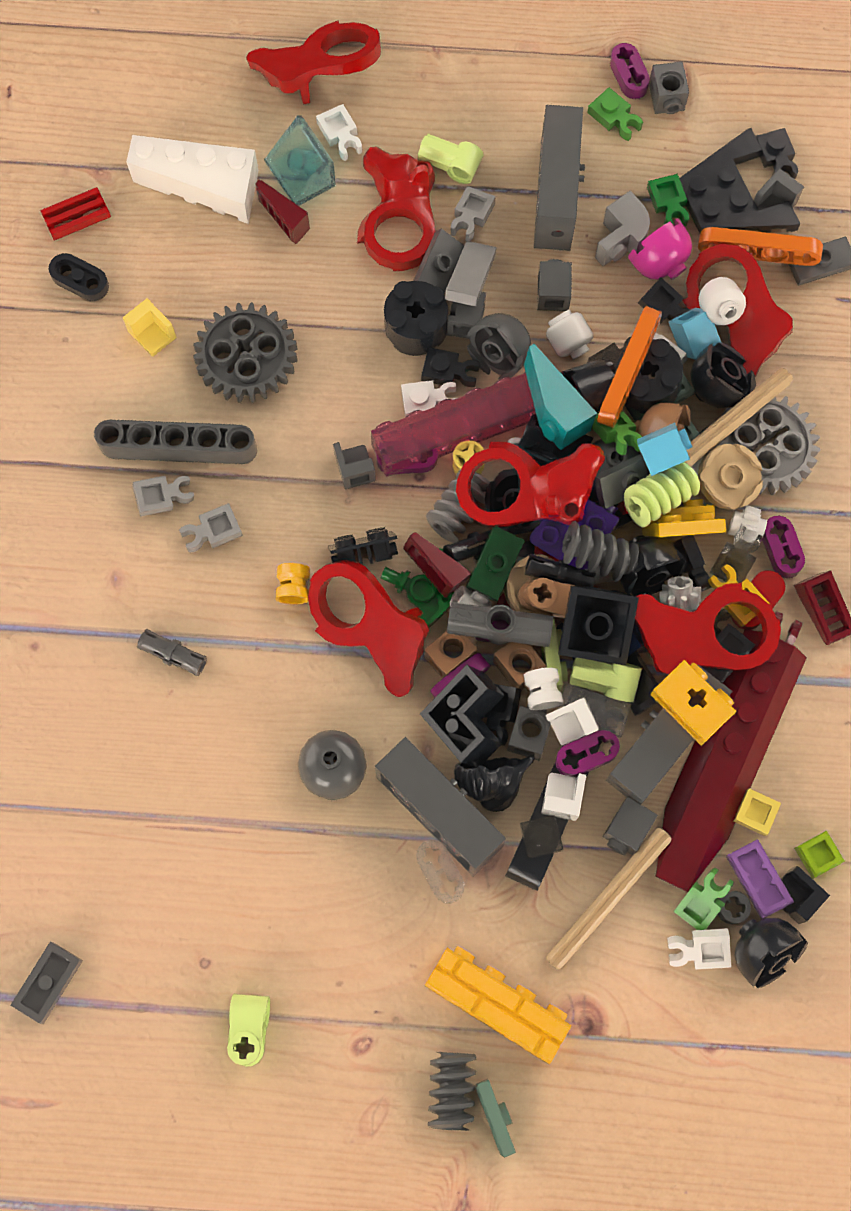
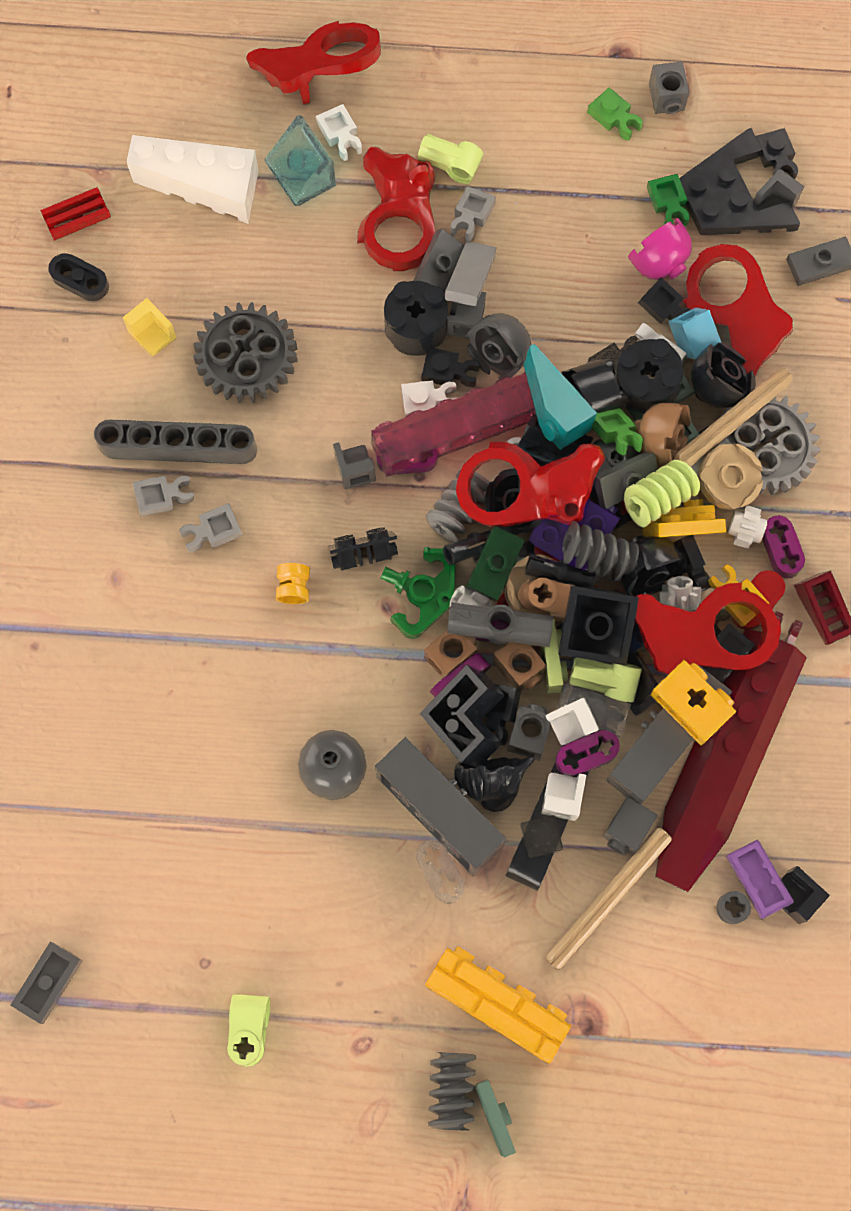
(172, 652): dark grey pin -> none
(287, 214): dark red slope -> none
(389, 634): red animal -> none
(437, 566): dark red slope -> none
(464, 452): light yellow wheel -> none
(543, 688): white wheel -> none
(554, 285): dark grey brick -> none
(558, 177): dark grey brick -> none
(569, 334): white head -> none
(628, 226): light grey brick -> none
(629, 367): orange beam -> none
(634, 69): magenta beam -> none
(664, 448): medium azure brick -> none
(703, 903): bright green plate -> none
(707, 949): white plate -> none
(722, 301): white head -> none
(737, 556): clear smoke plate -> none
(757, 812): light yellow plate -> none
(766, 246): orange beam -> none
(766, 949): black cylinder -> none
(819, 854): lime tile -> none

